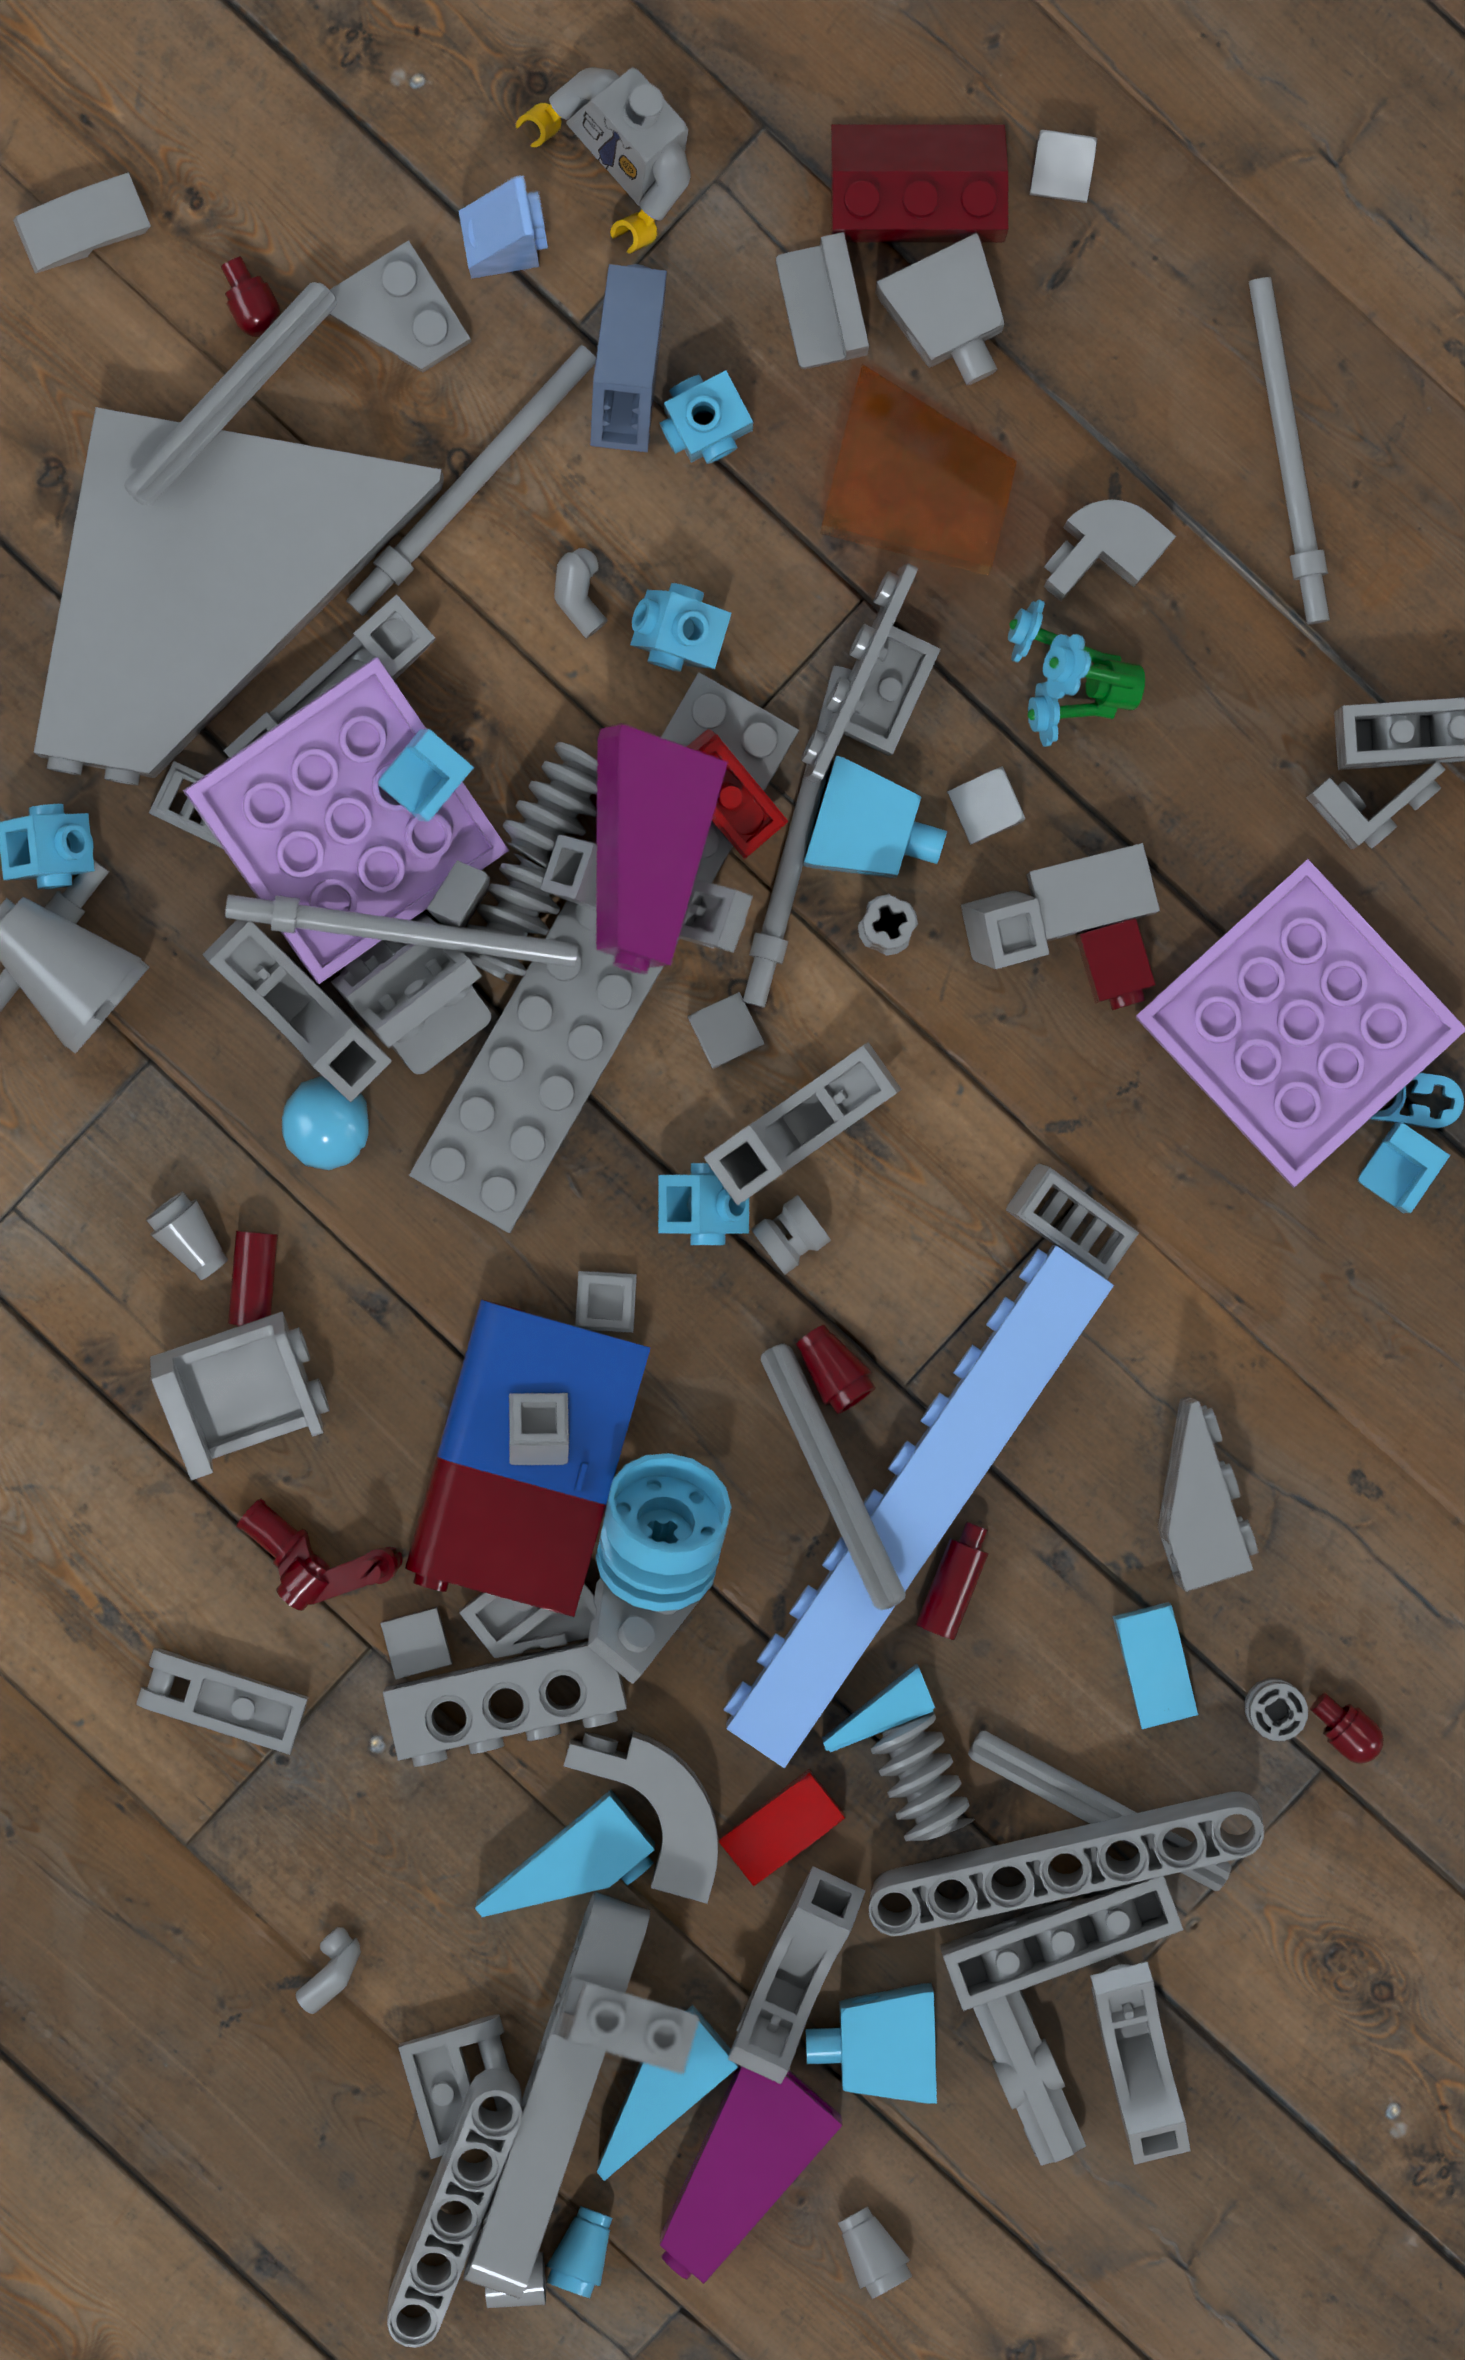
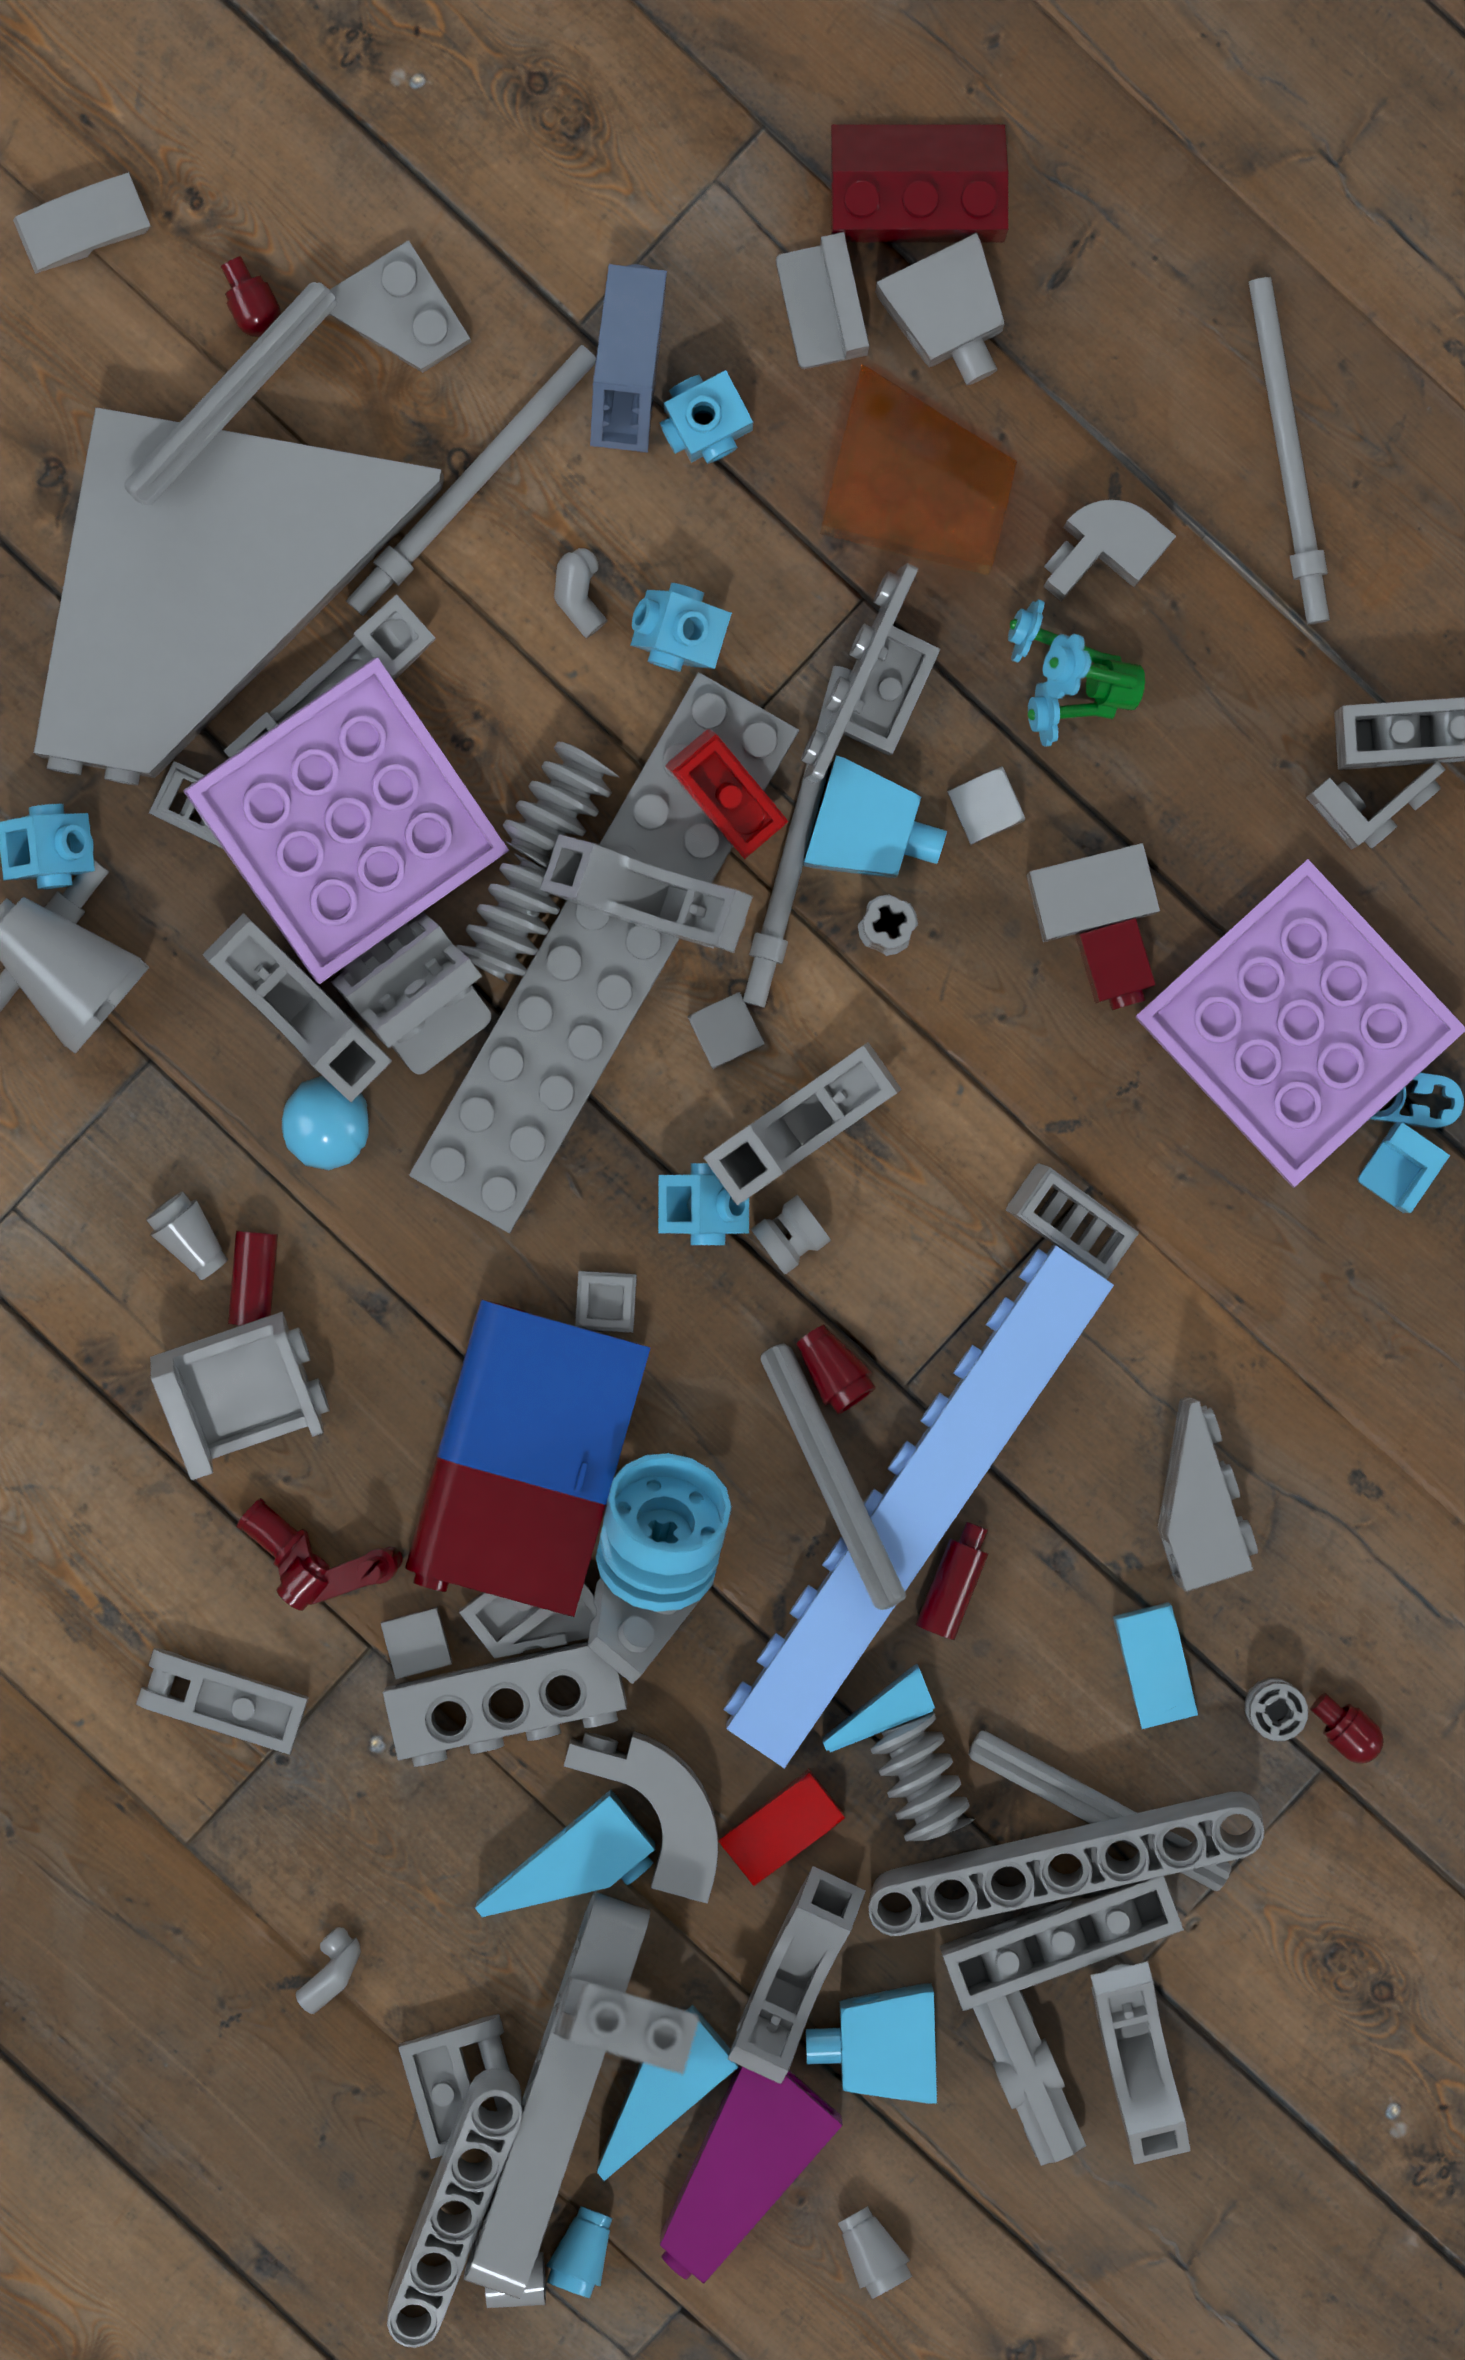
(287, 914): light grey bar -> none
(424, 775): medium azure panel -> none
(459, 895): light grey slope -> none
(503, 230): light blue slope -> none
(538, 1429): light grey slope -> none
(630, 134): light grey torso -> none
(650, 841): magenta slope -> none
(1005, 929): light grey panel -> none
(1063, 166): light grey slope -> none

